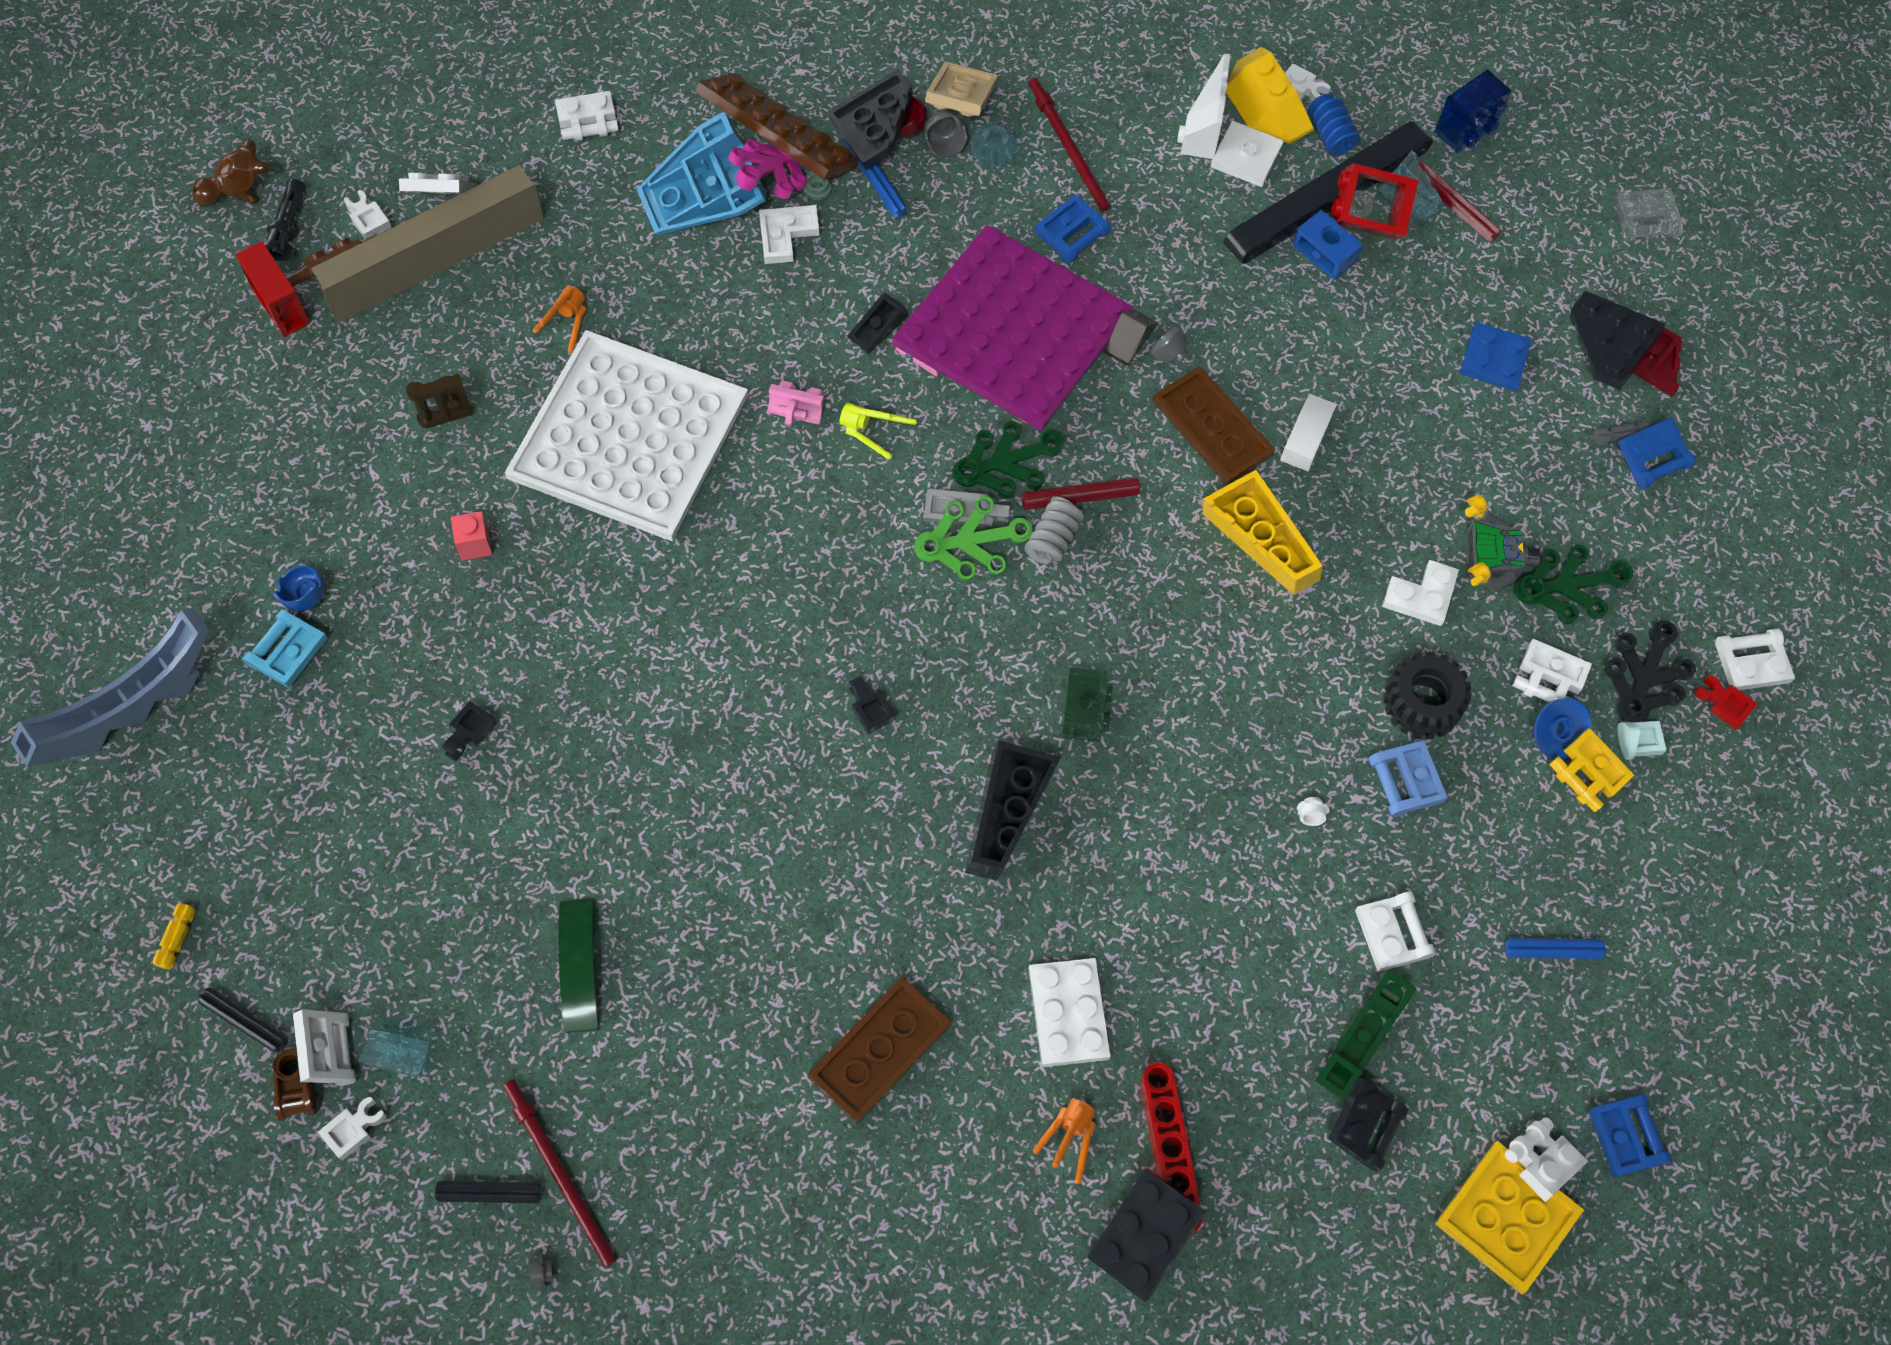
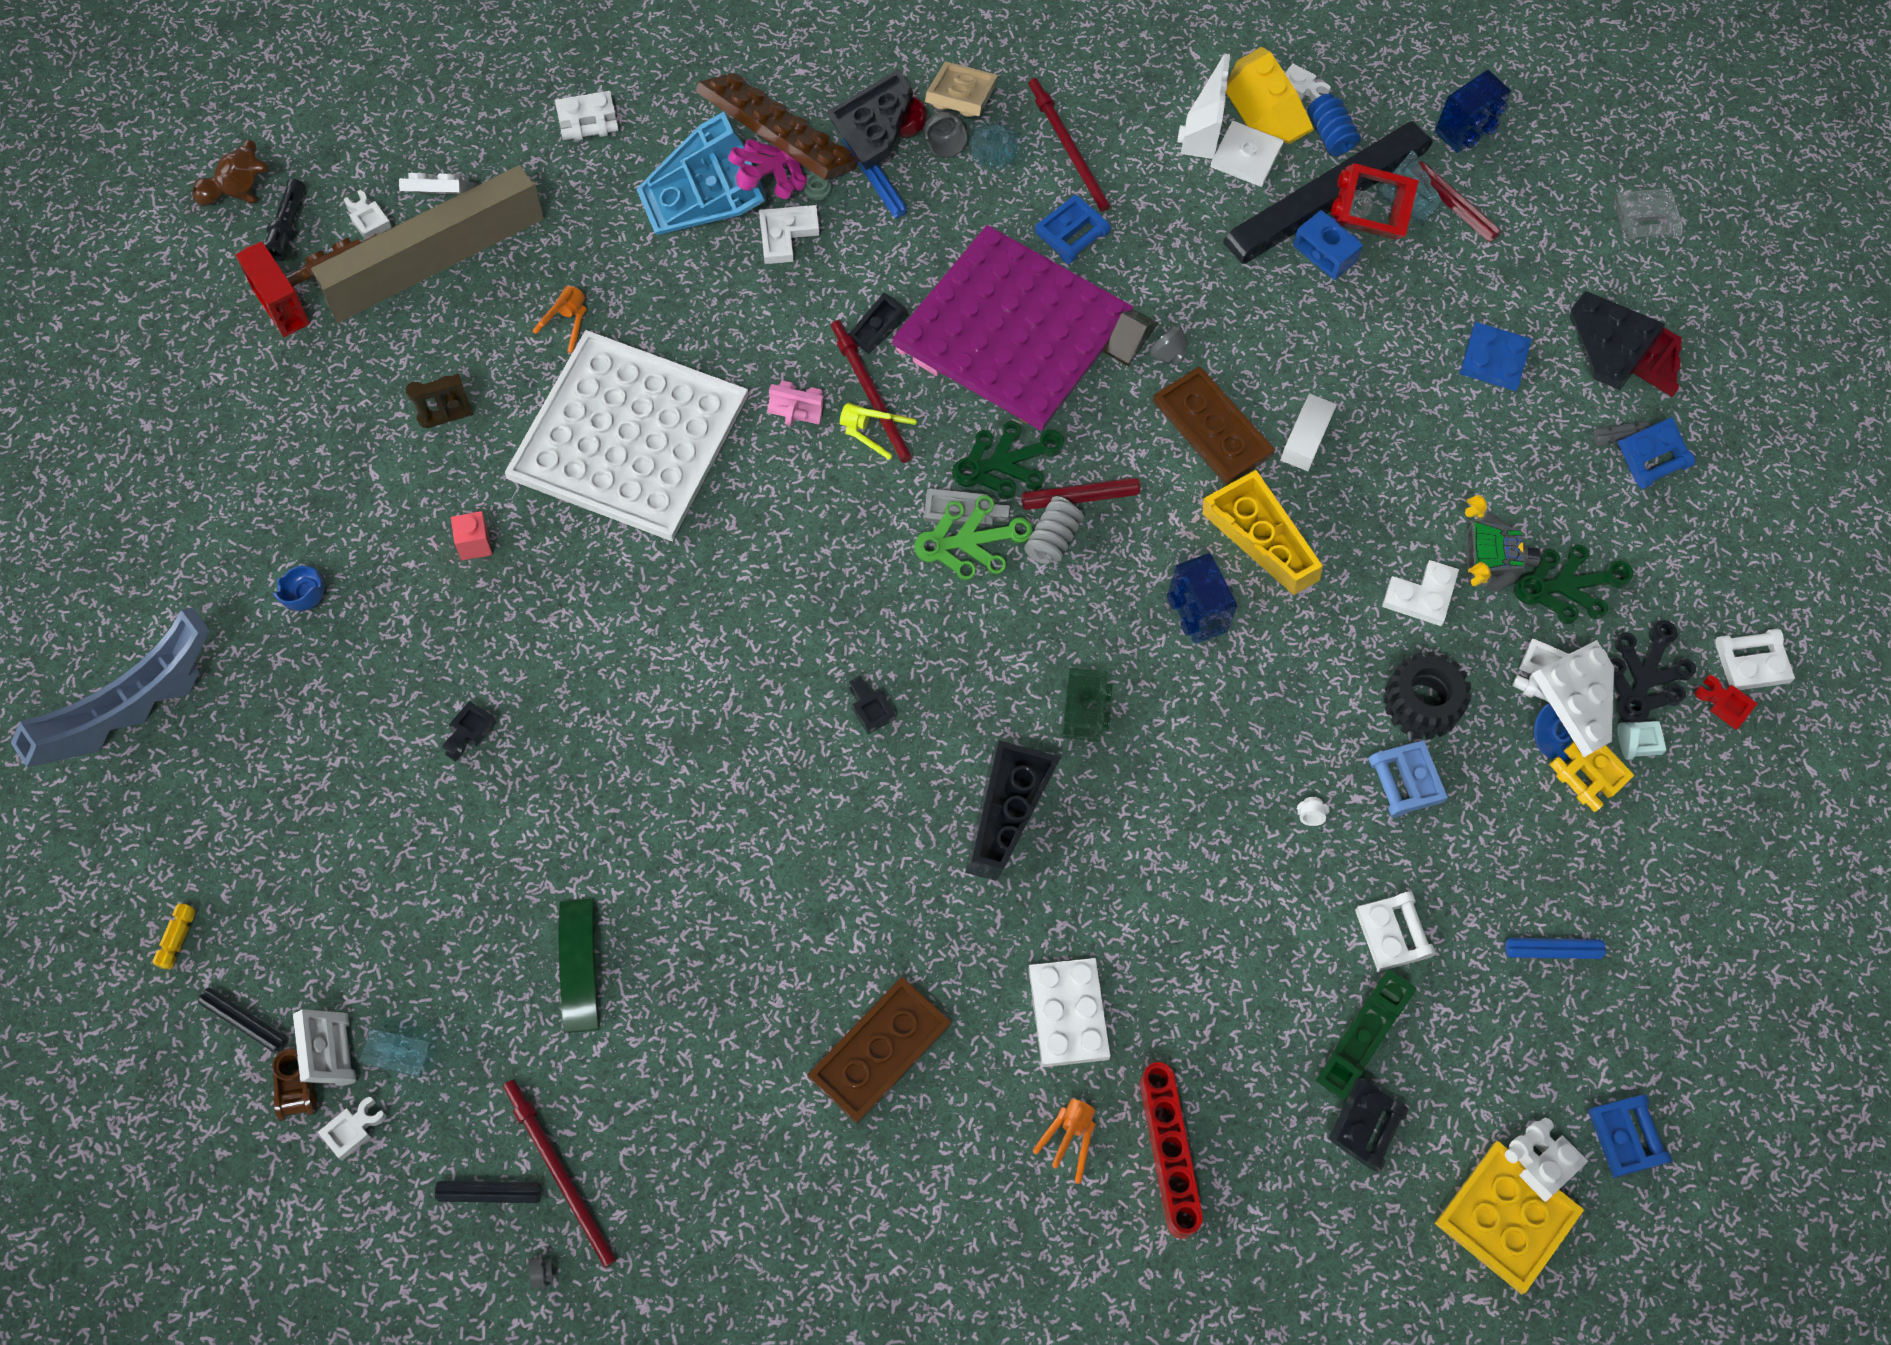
(292, 652): medium azure plate -> none
(849, 349): none -> dark red bar
(1146, 1234): black plate -> none
(1201, 598): none -> clear blue brick
(1582, 695): none -> white plate

